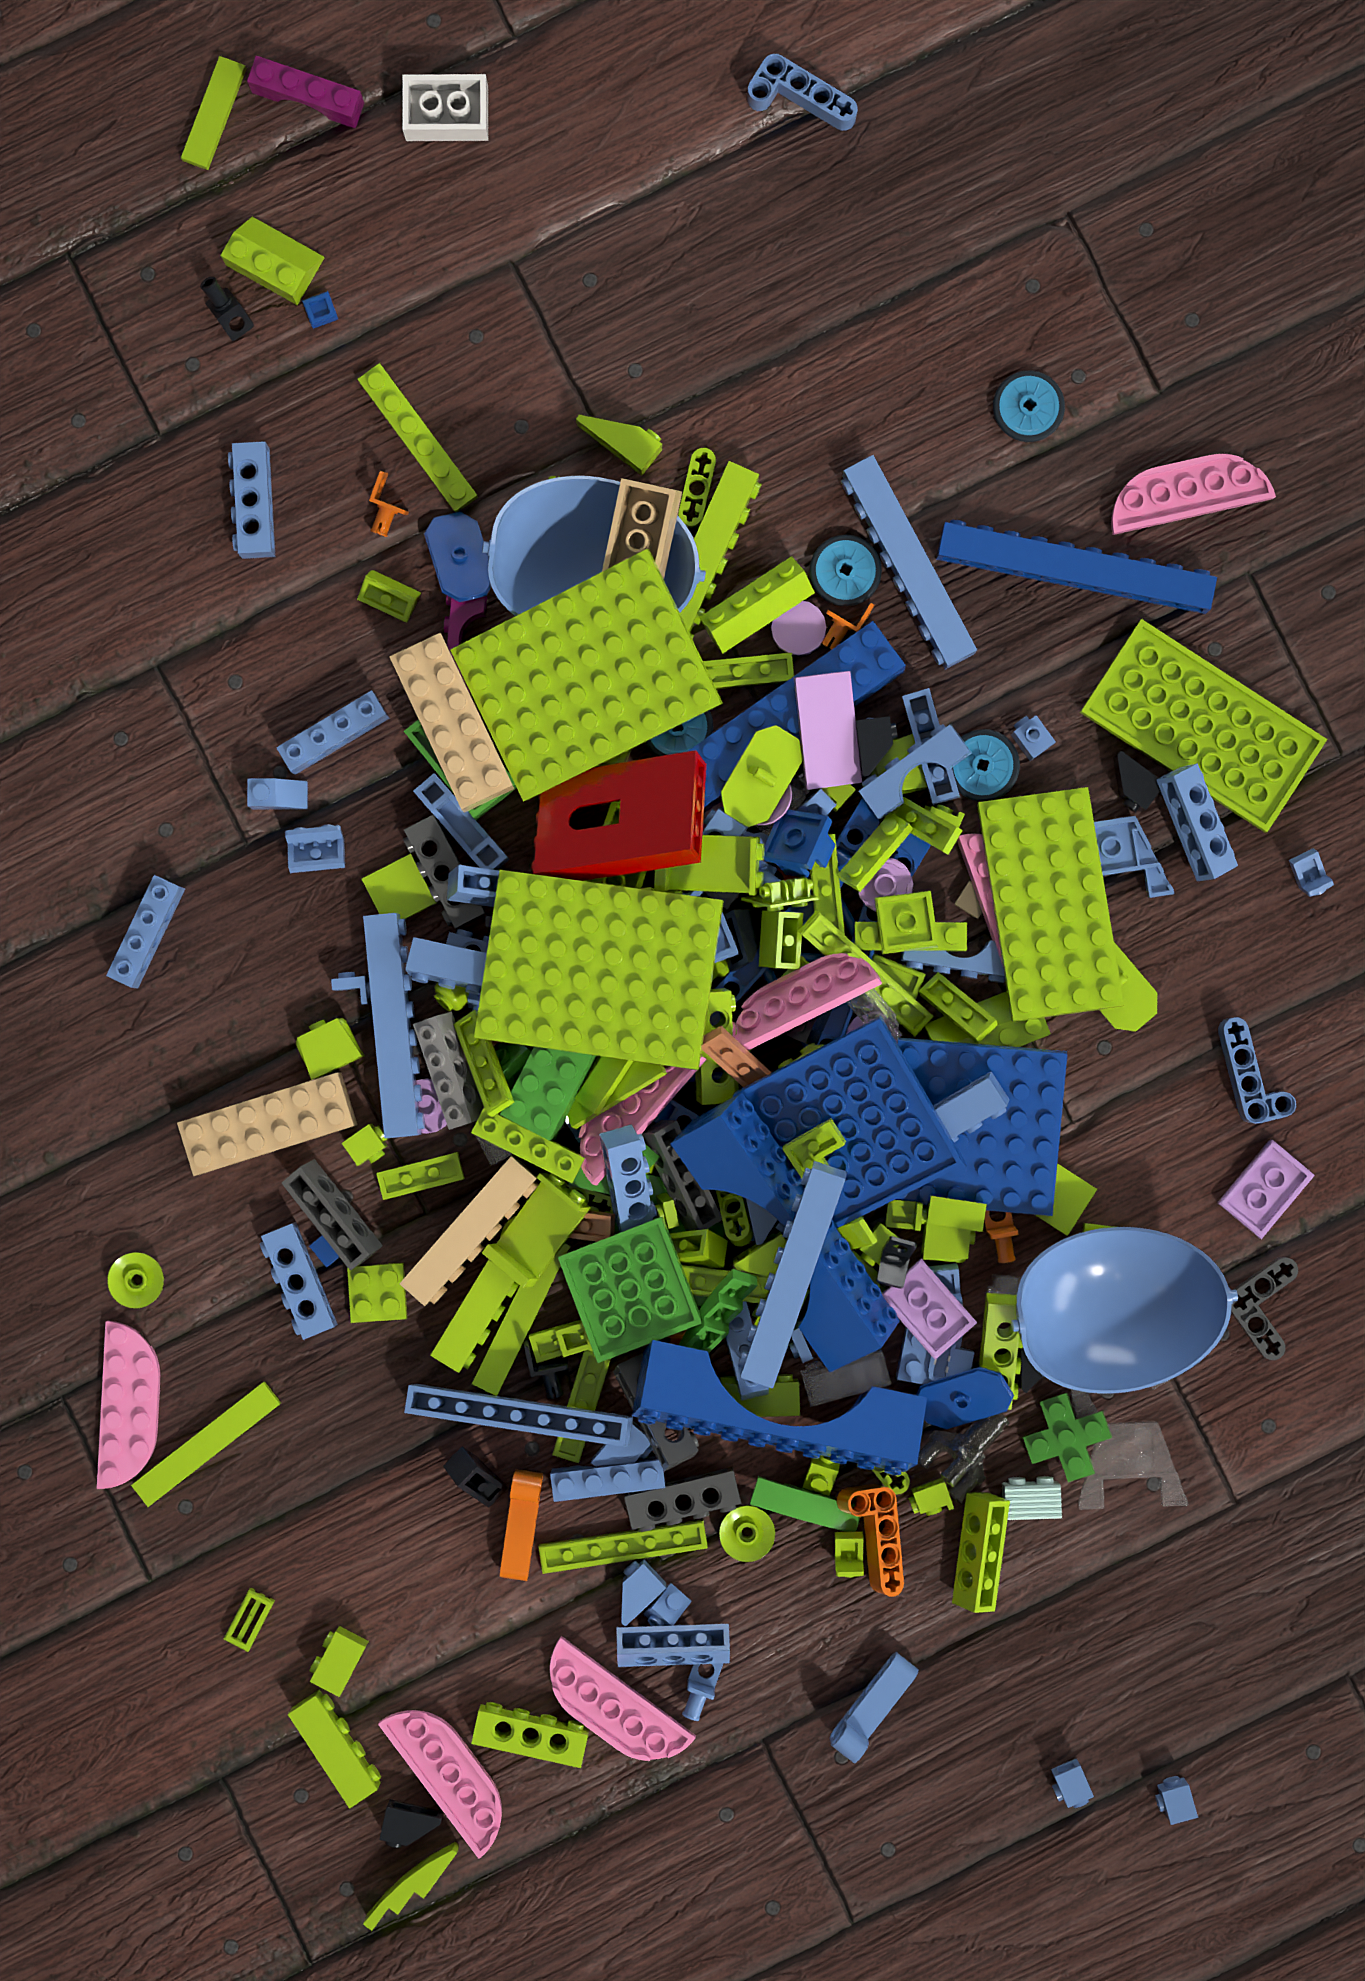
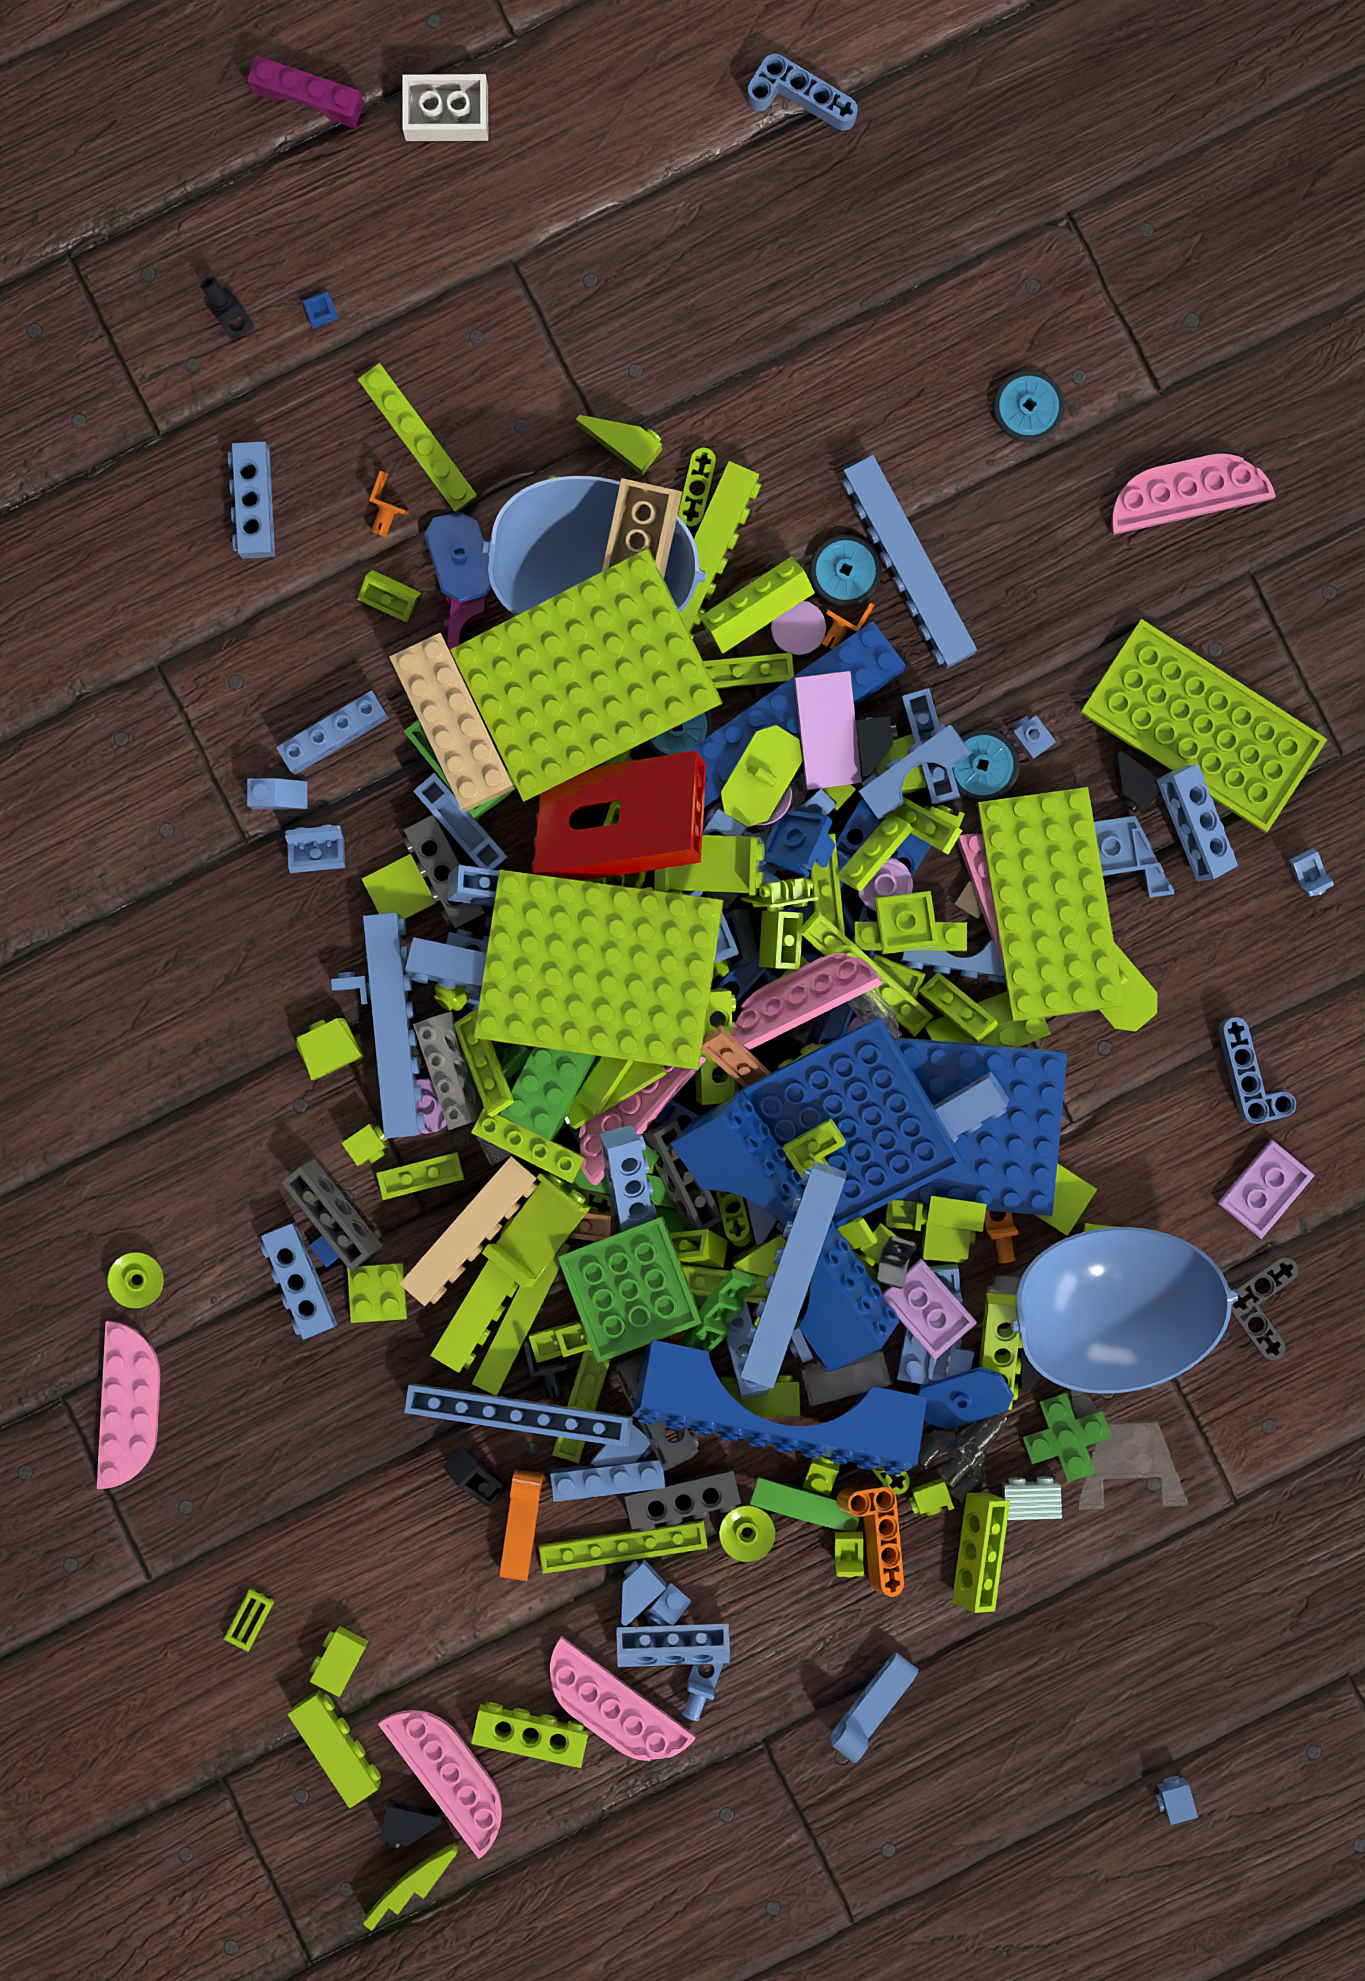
(145, 932): medium blue brick -> none
(206, 1444): lime tile -> none
(213, 113): lime tile -> none
(267, 1124): tan brick -> none
(272, 259): lime slope -> none
(667, 1210): lime plate -> none
(1071, 1784): medium blue brick -> none
(1076, 567): blue brick -> none

